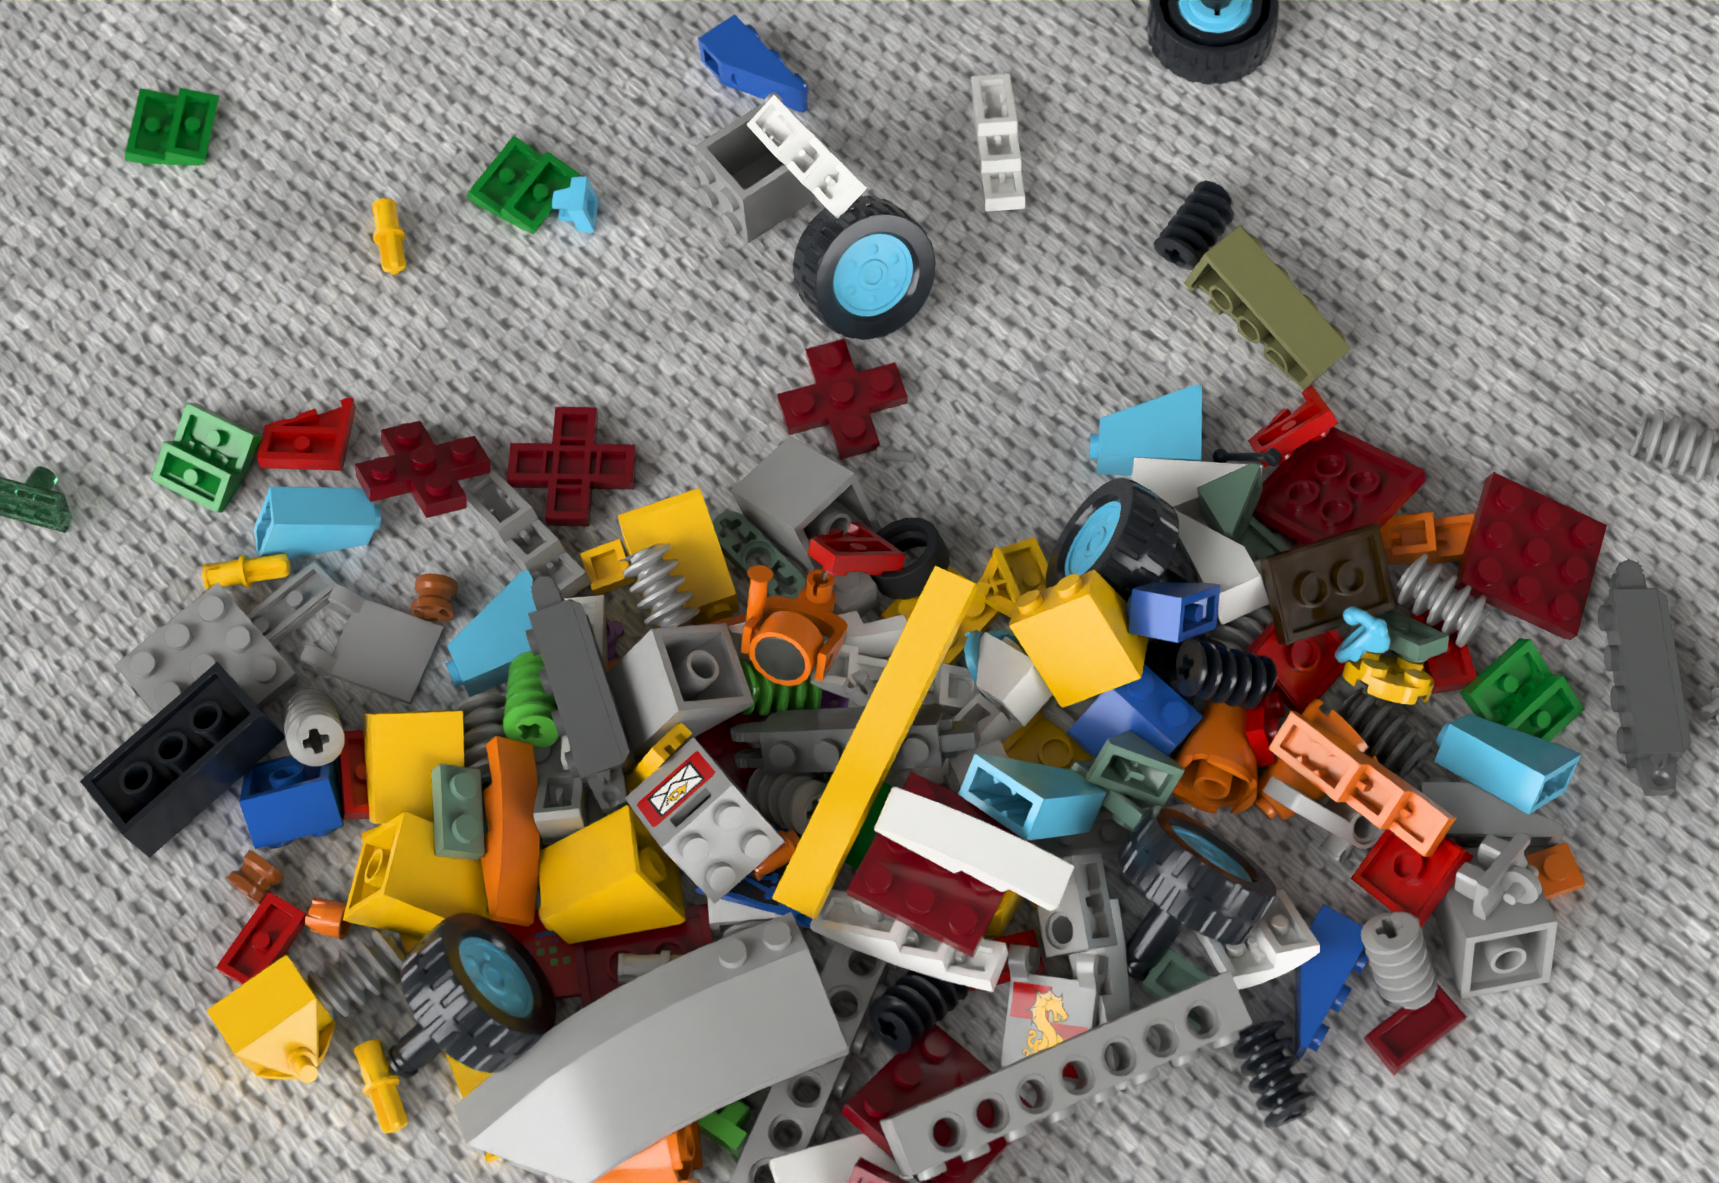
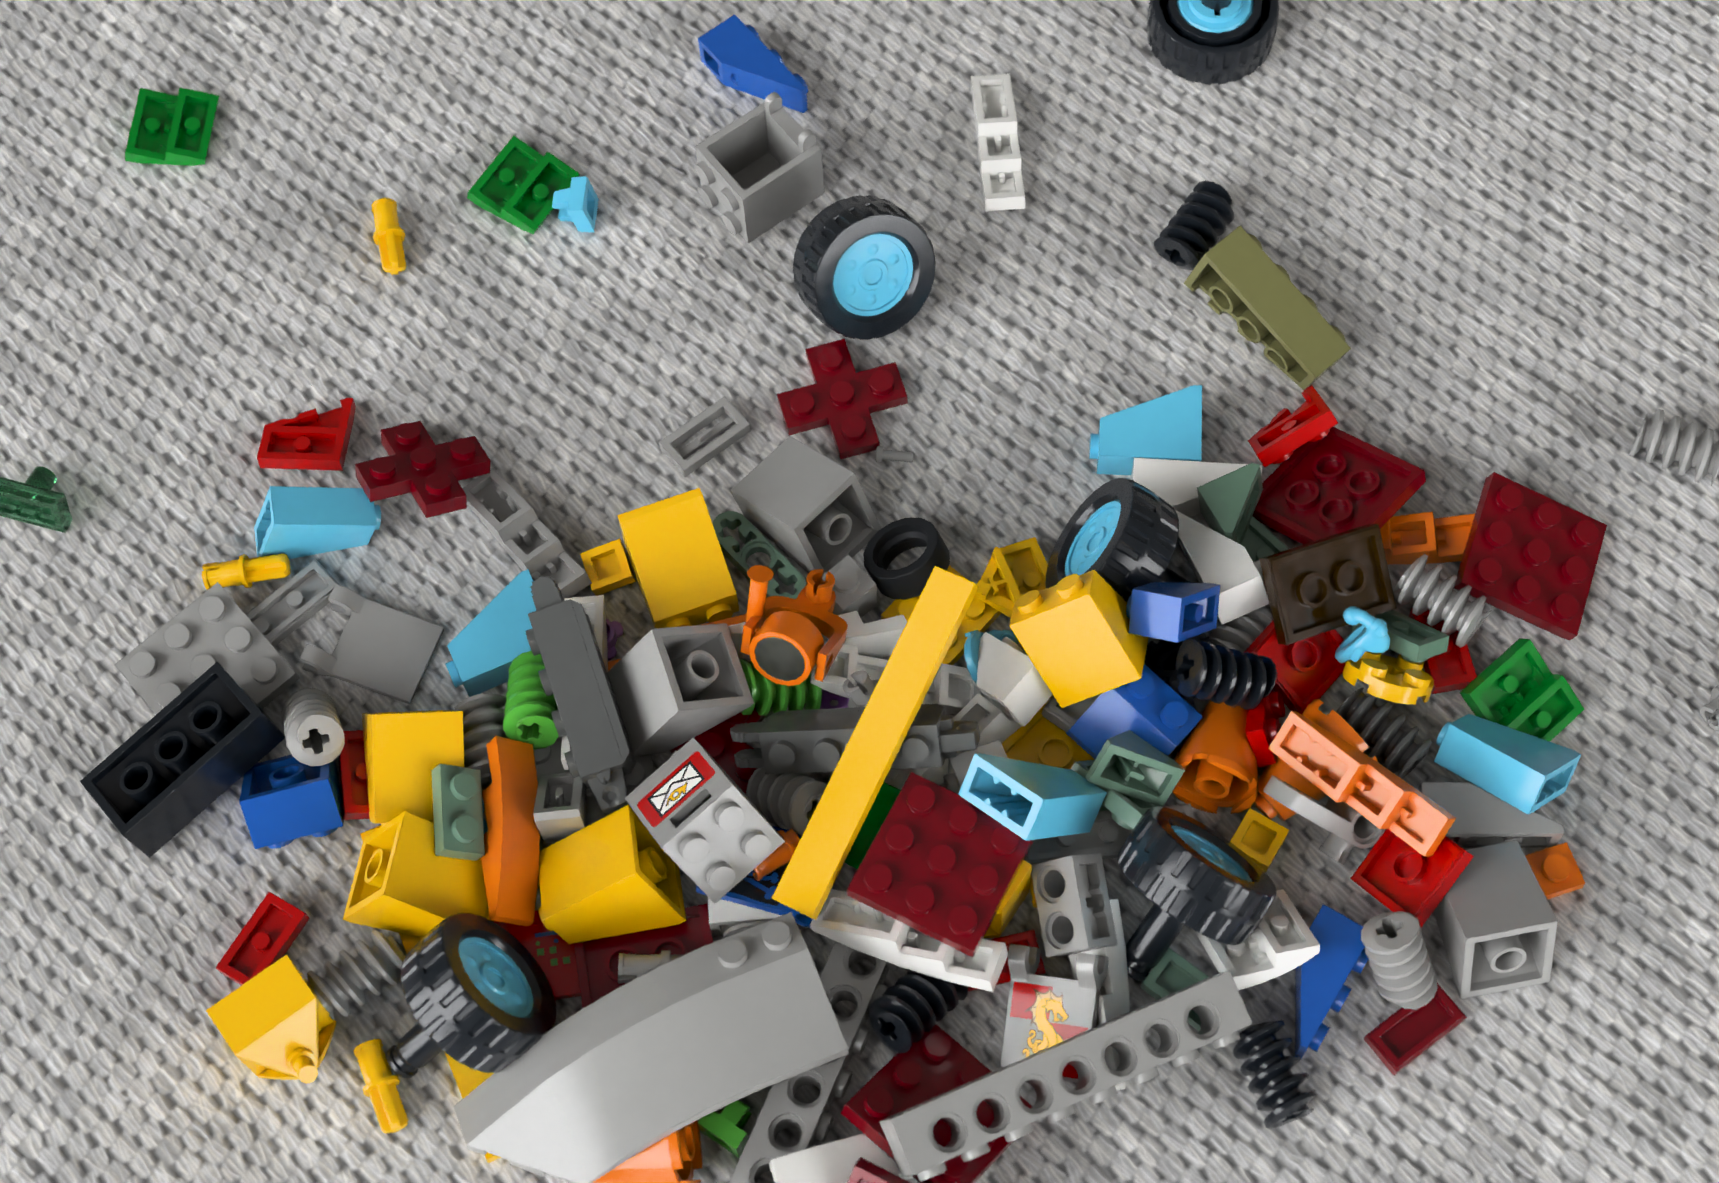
(206, 457): slope -> none
(254, 877): dark orange wheel -> none
(326, 918): orange hose -> none
(434, 597): dark orange wheel -> none
(572, 466): dark red plate -> none
(658, 755): yellow tile -> none
(659, 587): light grey piece -> none
(688, 466): none -> light grey tile
(806, 157): white slope -> none
(855, 552): red wing -> none
(974, 847): white slope -> none
(1259, 838): none -> yellow plate
(1271, 456): black hinge -> none
(1504, 879): light grey hips -> none
(1645, 679): dark grey hinge -> none

